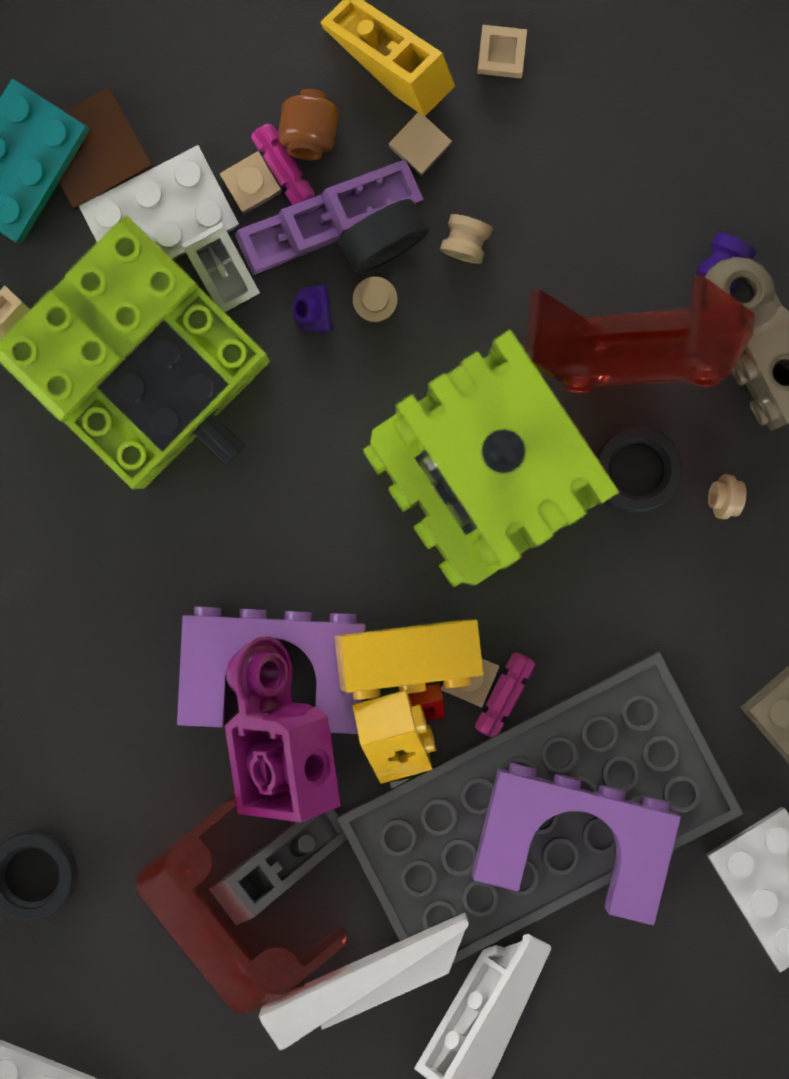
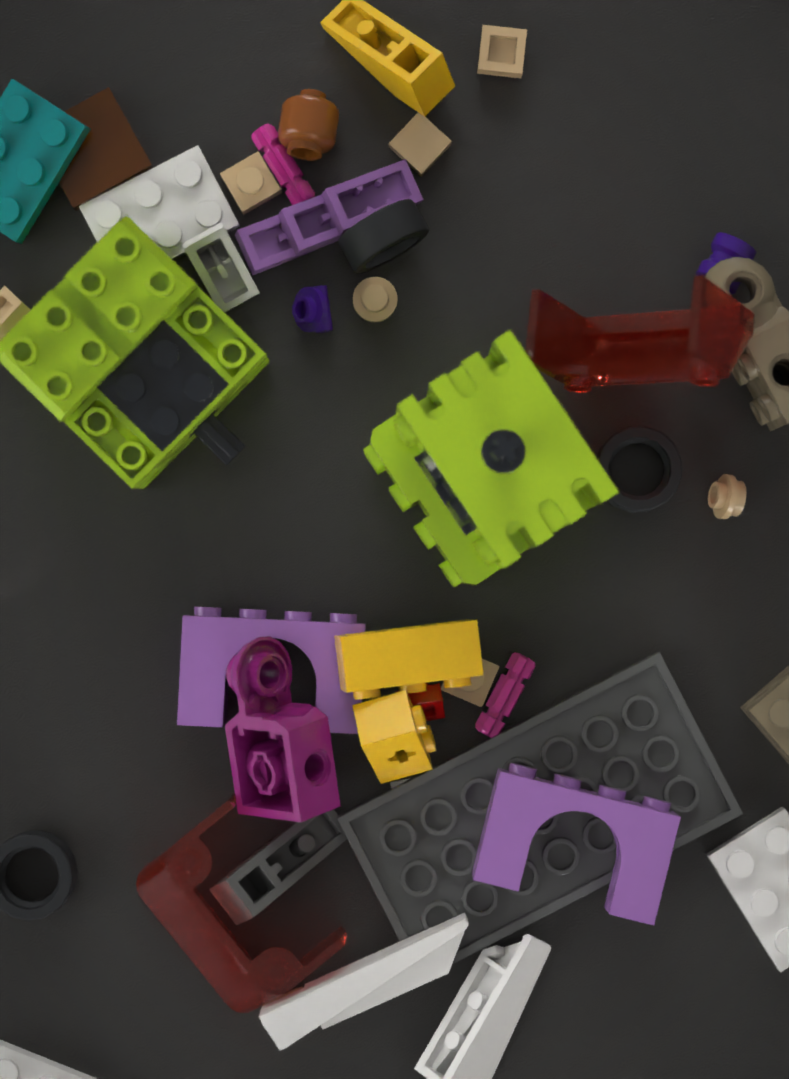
(466, 239): tan wheel -> none

